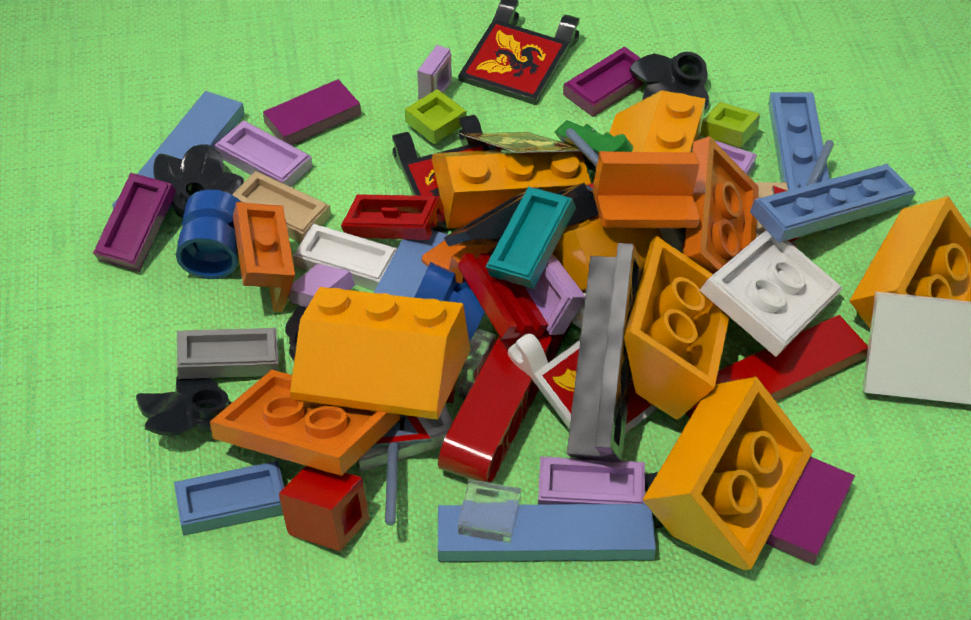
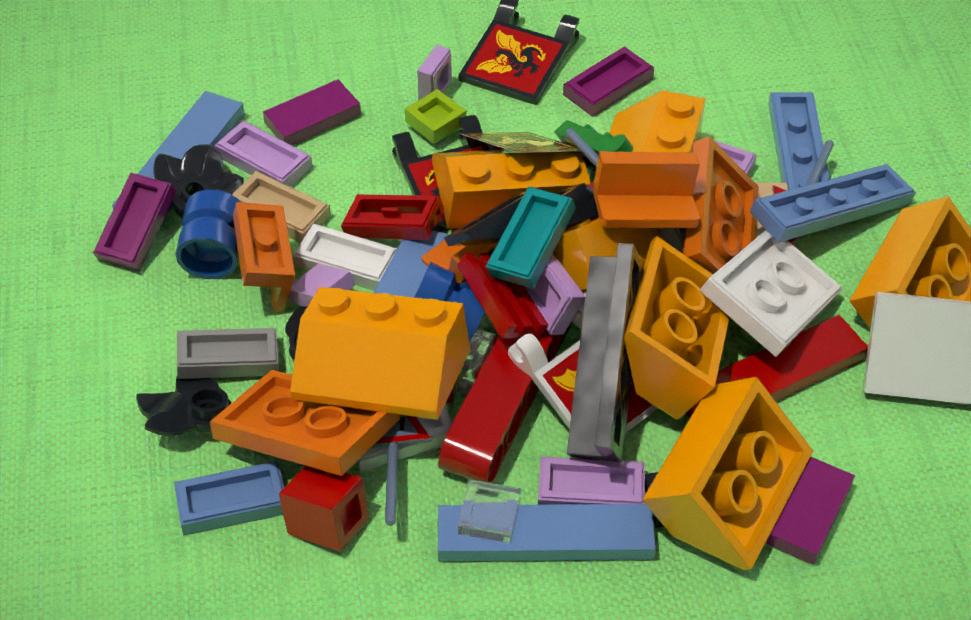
(679, 74): black plate -> none
(730, 124): lime plate -> none

